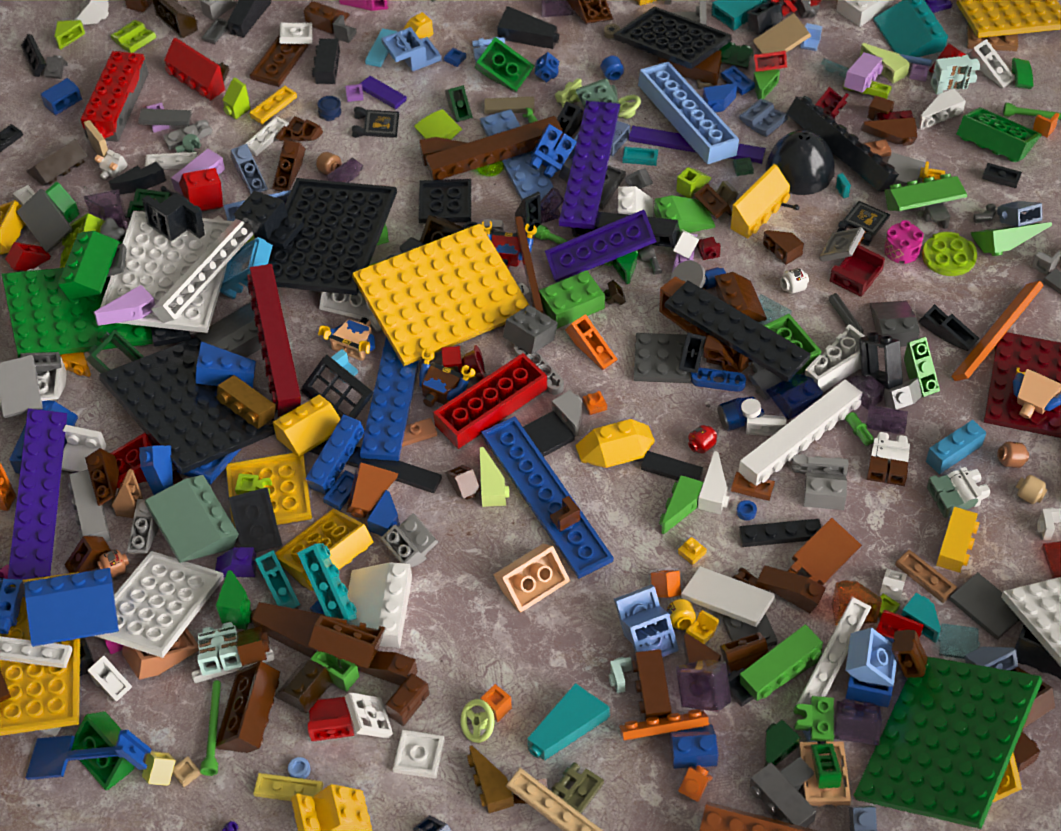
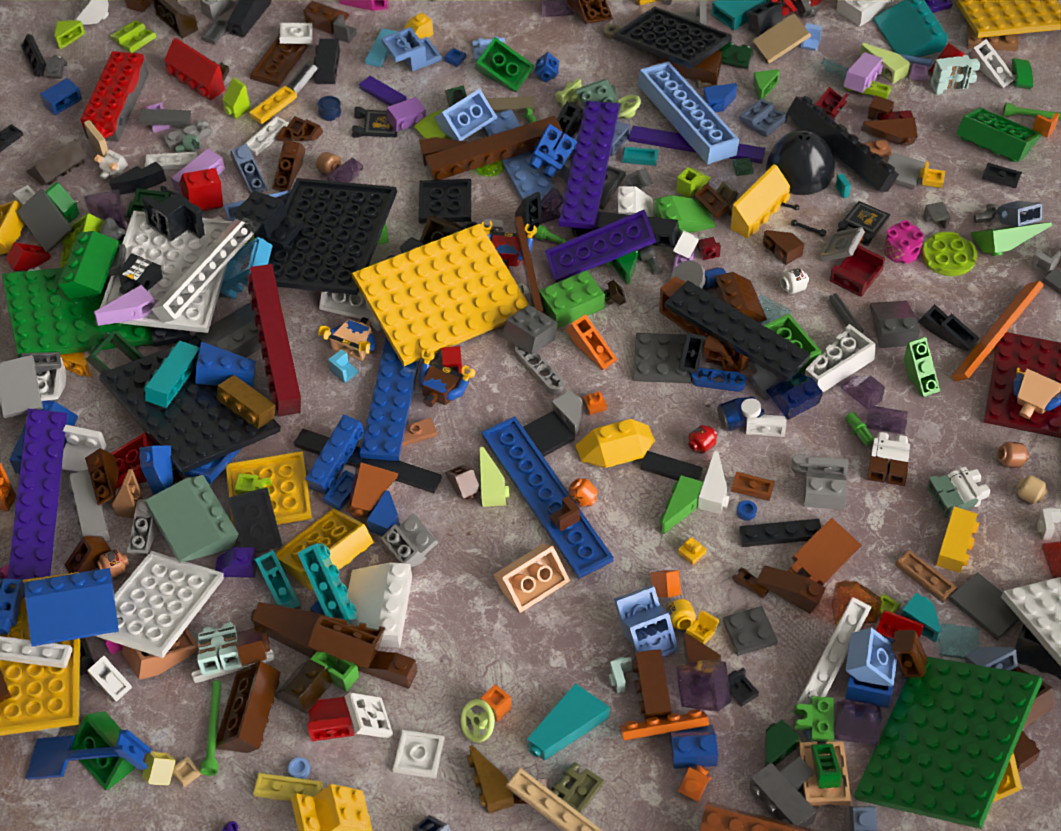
(139, 272): none -> black torso
(171, 374): none -> teal brick
(233, 603): green slope -> none
(302, 77): none -> flat silver tile
(307, 425): yellow slope -> none
(347, 377): black piece -> none
(354, 92): medium lavender plate -> none
(405, 114): none -> medium lavender brick
(407, 699): reddish brown brick -> none
(466, 116): none -> light blue slope
(475, 361): dark red piece -> none
(490, 400): red brick -> none
(526, 29): black slope -> none
(583, 492): none -> orange head
(612, 67): blue head -> none
(728, 596): white tile -> none
(734, 75): blue plate -> none
(744, 651): reddish brown brick -> none
(770, 61): red torso -> none
(782, 663): bright green wedge -> none
(800, 433): white brick -> none
(822, 232): none -> black hinge
(869, 359): black window -> none
(893, 584): white slope -> none
(903, 395): light grey slope -> none
(924, 193): bright green slope -> none
(942, 108): white slope -> none
(956, 446): dark azure brick -> none

